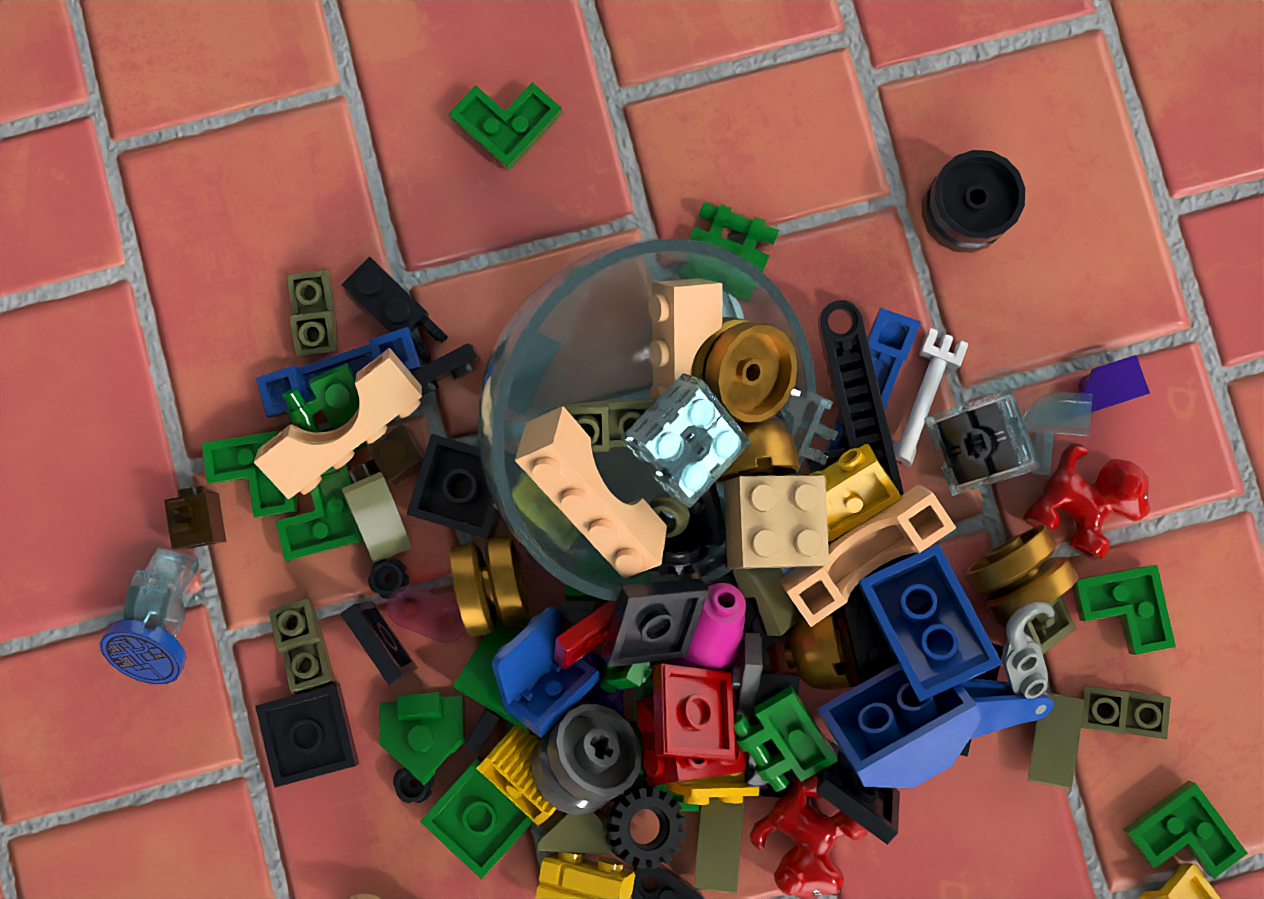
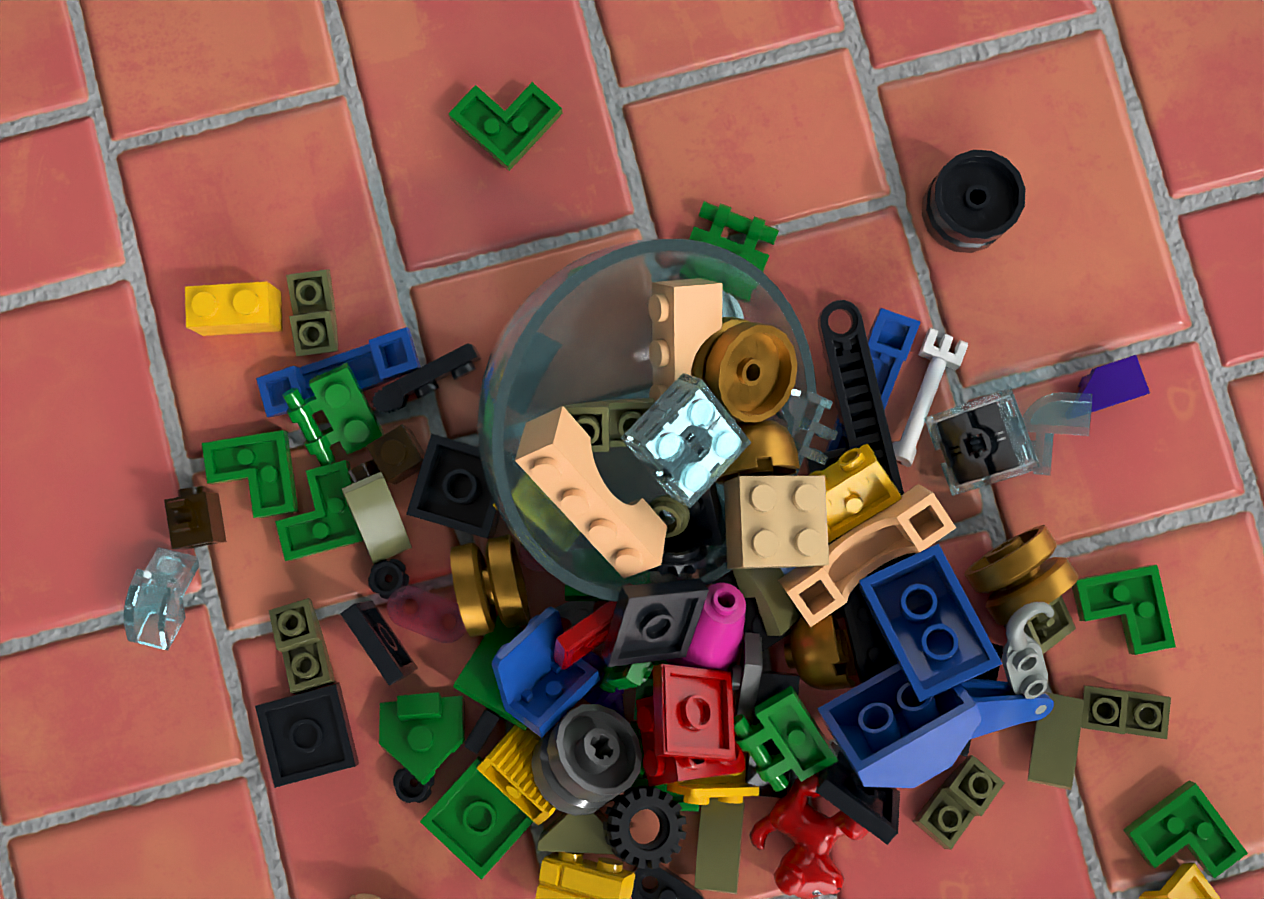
(143, 653): blue tile -> none
(233, 308): none -> yellow brick
(299, 457): light nougat arch -> none
(390, 303): black hinge -> none
(958, 801): none -> olive slope
(1118, 490): red animal -> none

